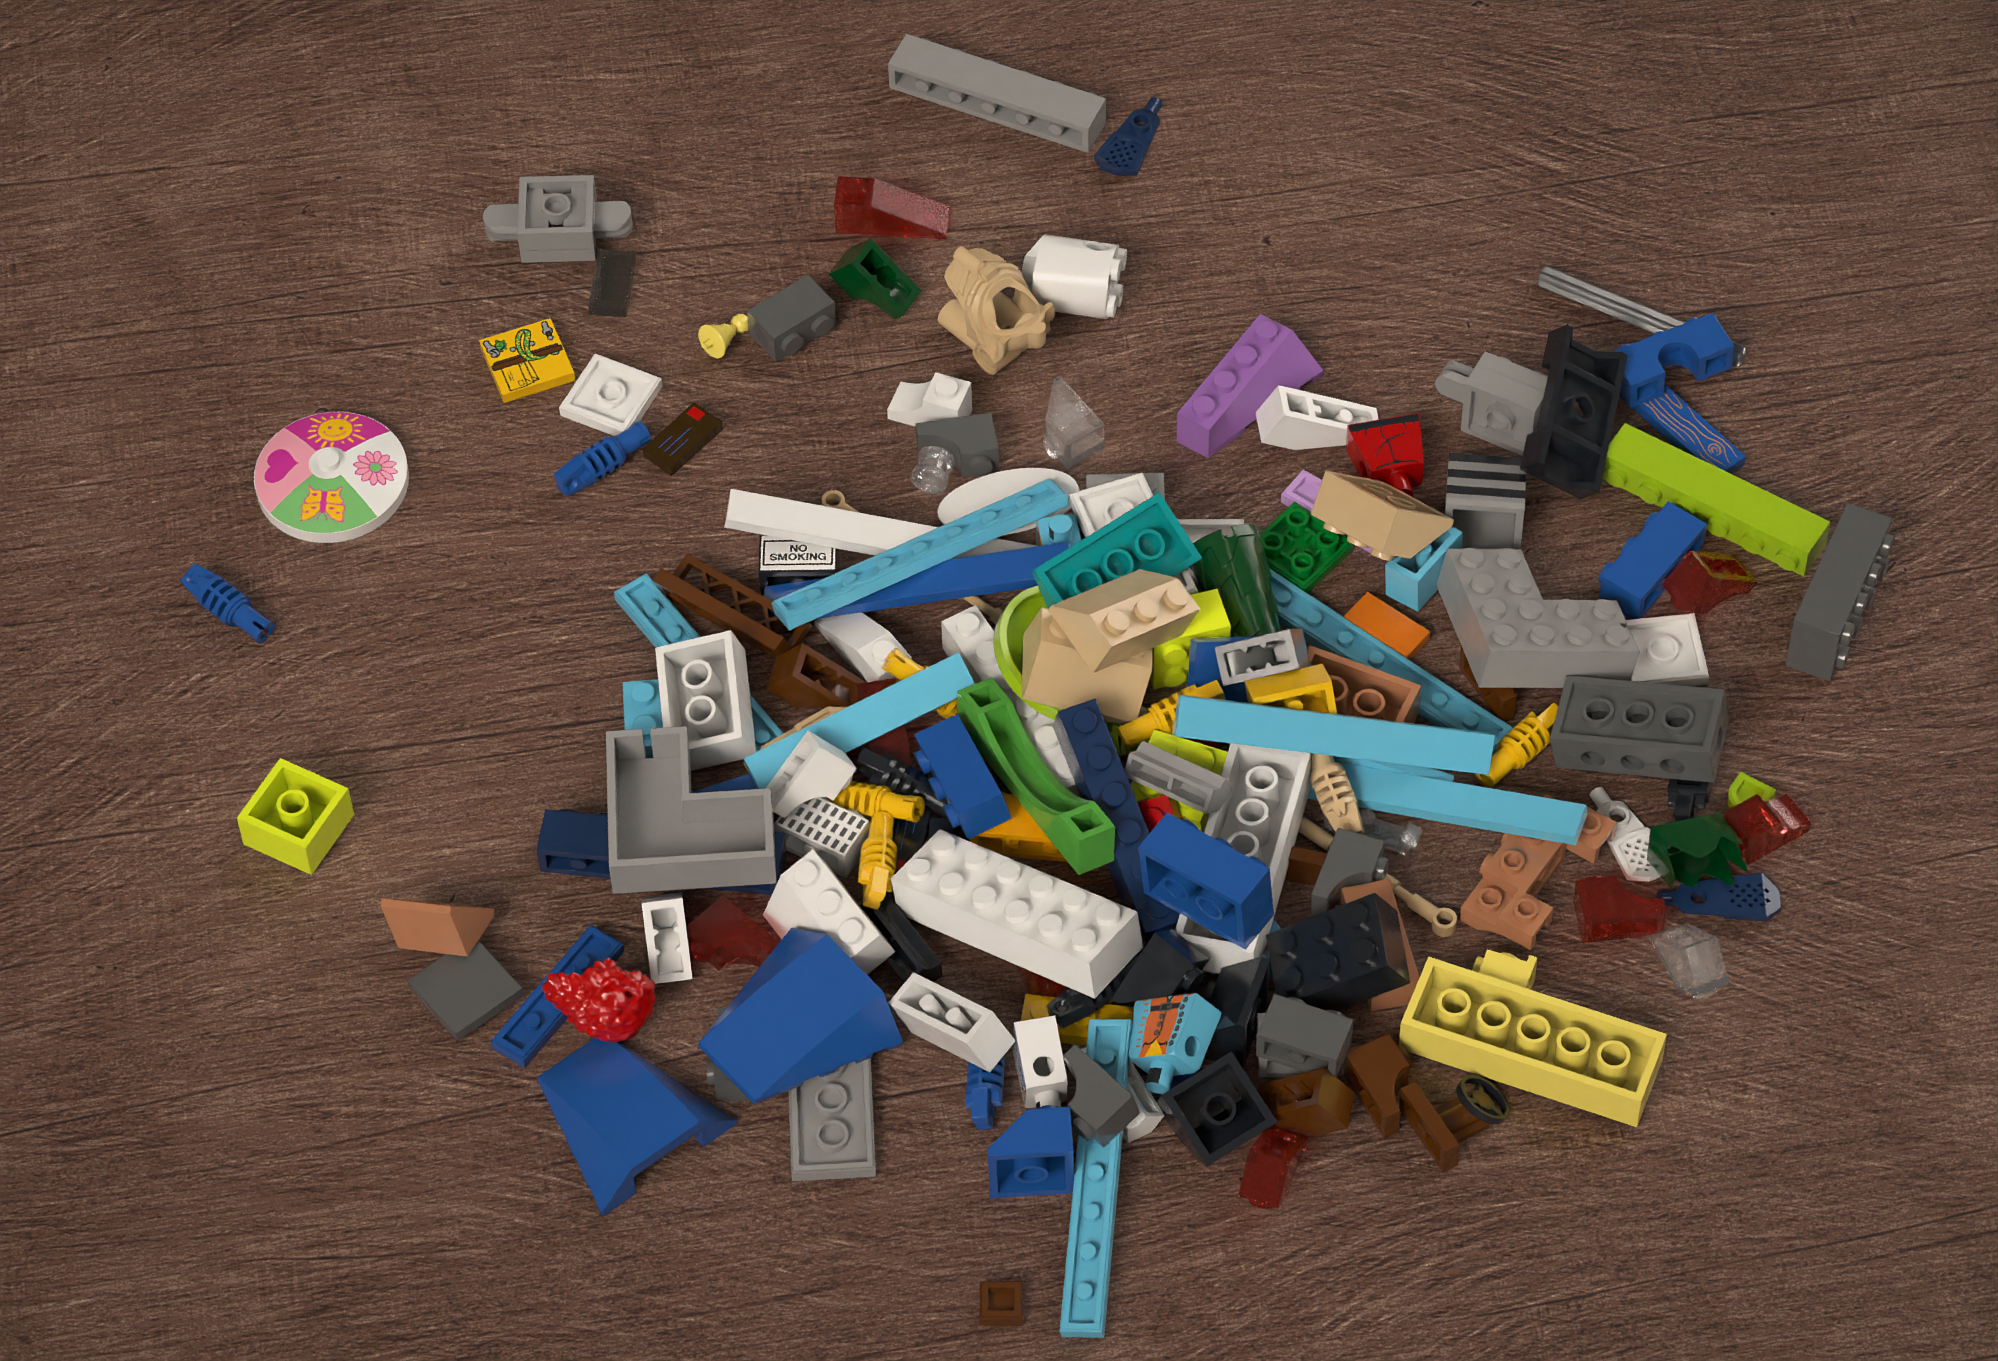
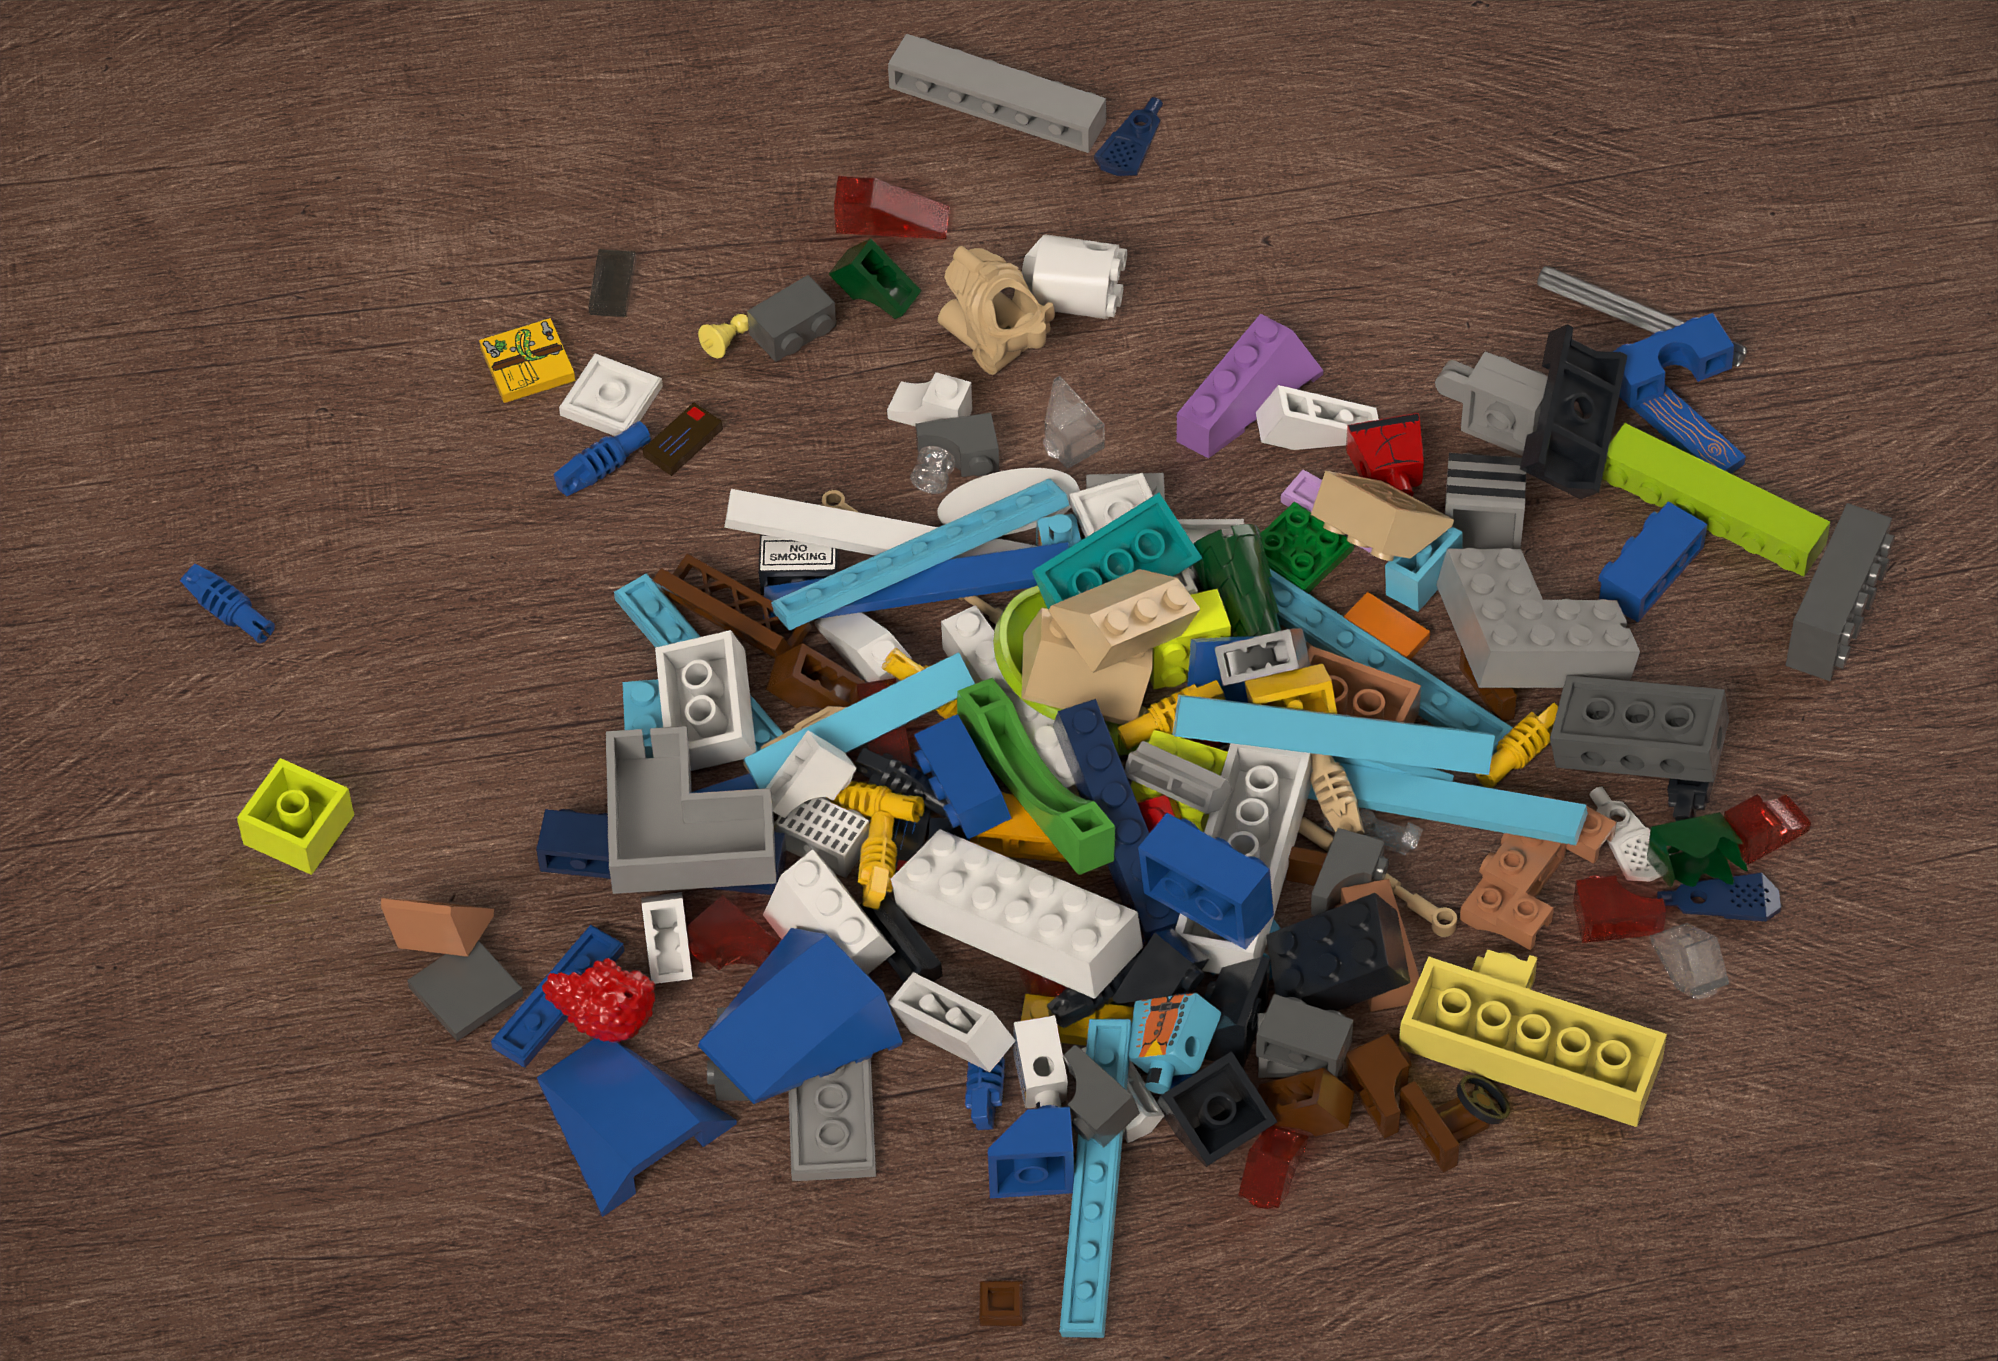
(331, 477): dish -> none
(552, 202): light grey brick -> none
(1669, 651): white tile -> none
(1707, 580): clear red arch -> none
(1746, 787): lime tile -> none

